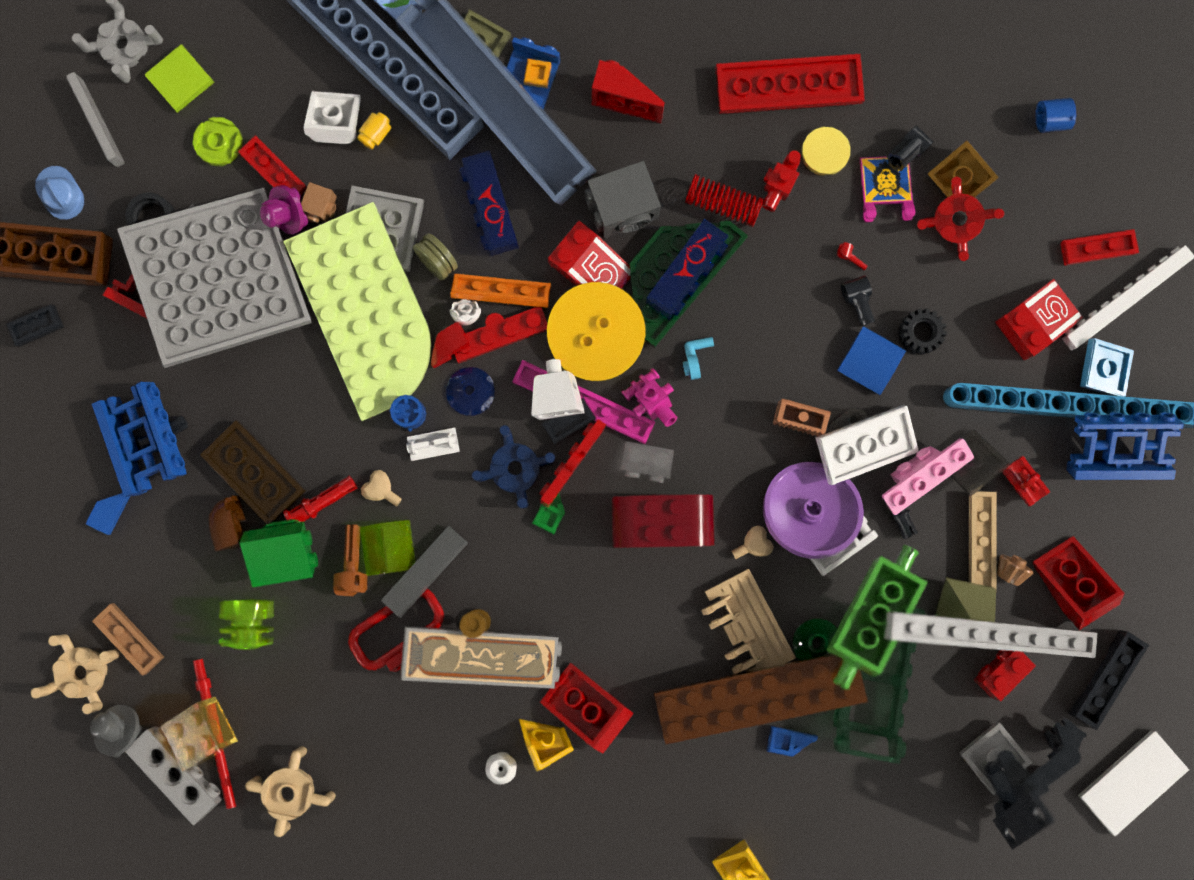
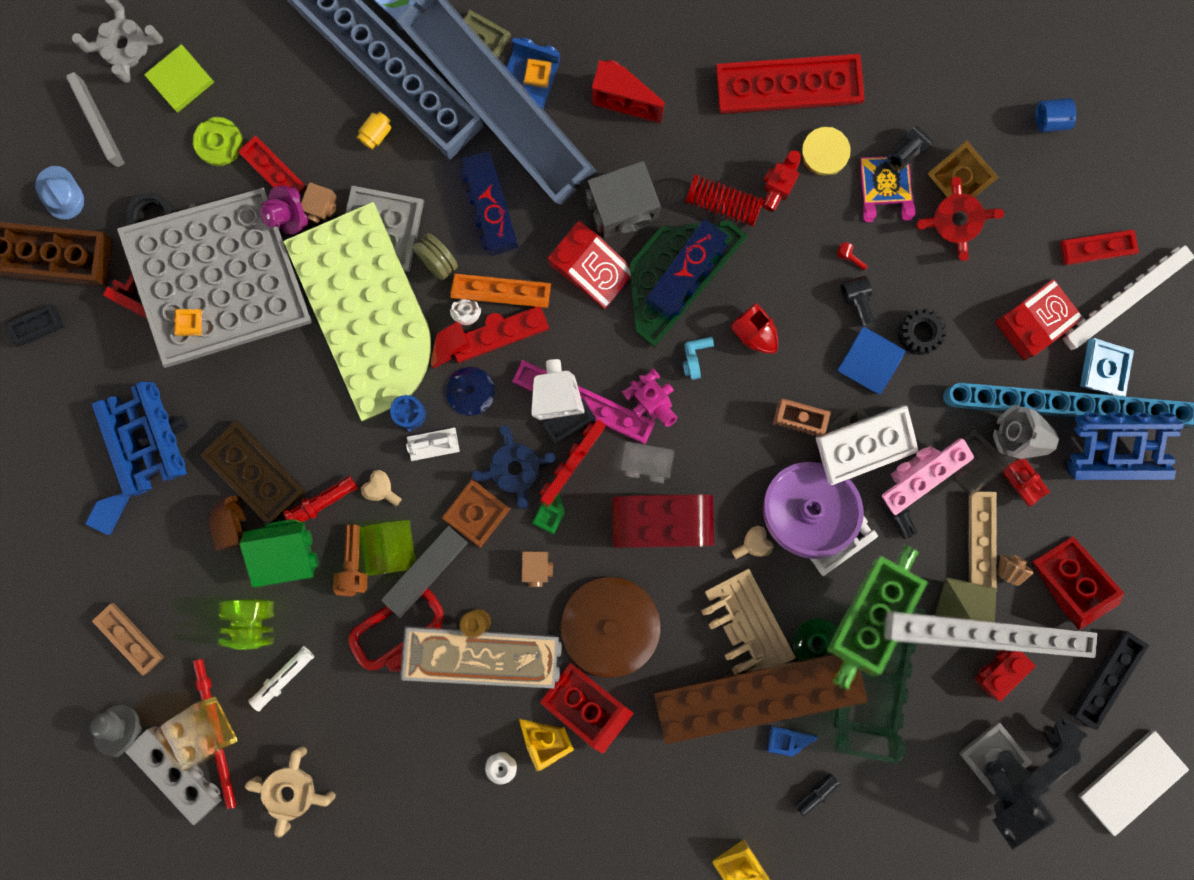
(65, 675): tan plate -> none
(188, 322): none -> light orange tile
(273, 686): none -> white pin
(332, 117): white slope -> none
(476, 513): none -> dark orange tile
(536, 568): none -> medium nougat brick
(596, 331): yellow plate -> none
(610, 627): none -> reddish brown dish
(756, 330): none -> red helmet
(817, 794): none -> black axle
(1024, 434): none -> light grey cone

